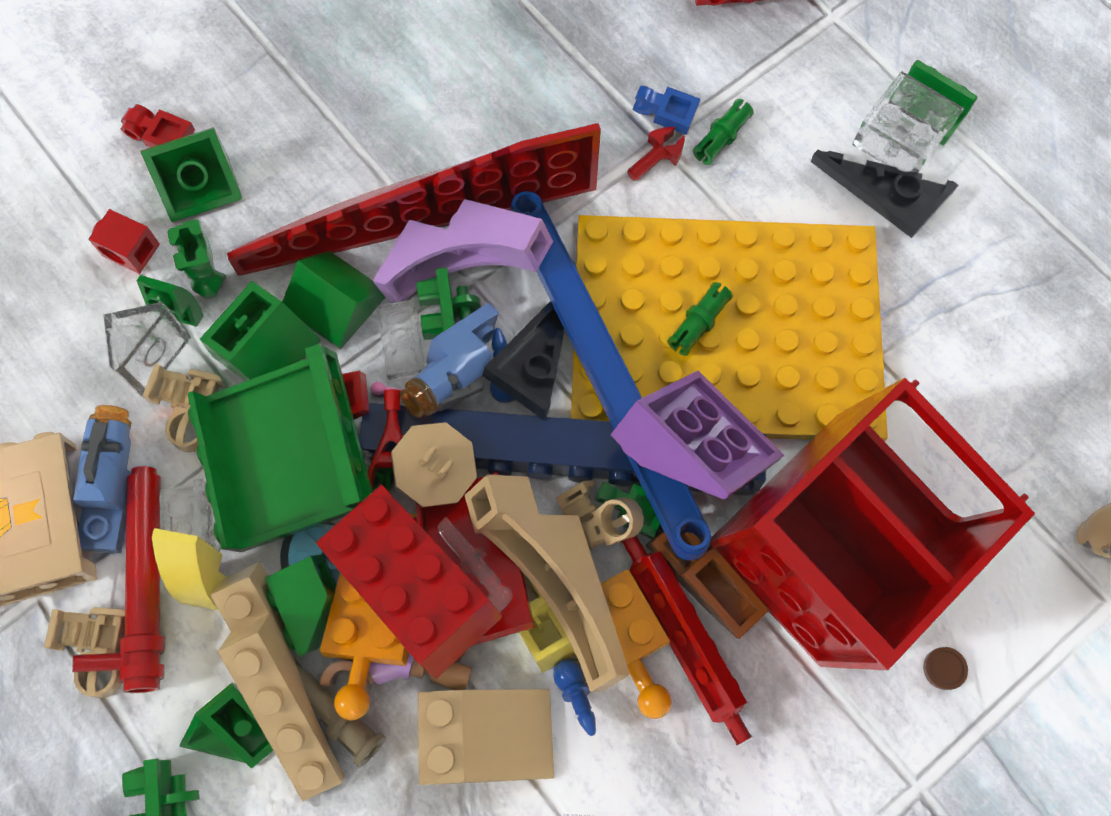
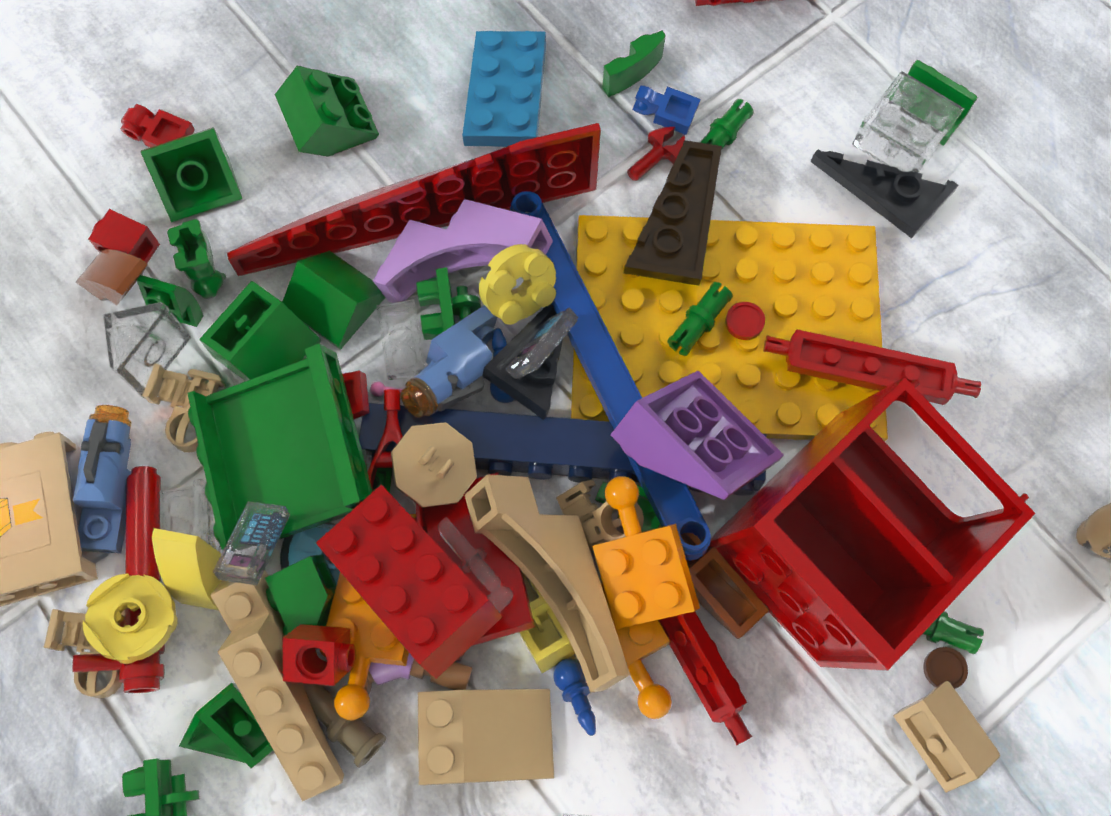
(105, 614): none -> light yellow plate
(111, 275): none -> dark orange slope
(251, 543): none -> clear tile
(303, 664): none -> red brick
(324, 112): none -> green slope
(504, 88): none -> dark azure plate
(534, 292): none -> light yellow plate
(542, 344): none -> clear tile
(626, 71): none -> green slope
(645, 570): none -> light orange plate
(678, 228): none -> dark brown wing
(745, 320): none -> red piece
(869, 365): none -> red plate
(947, 737): none -> tan panel
(955, 633): none -> green pin

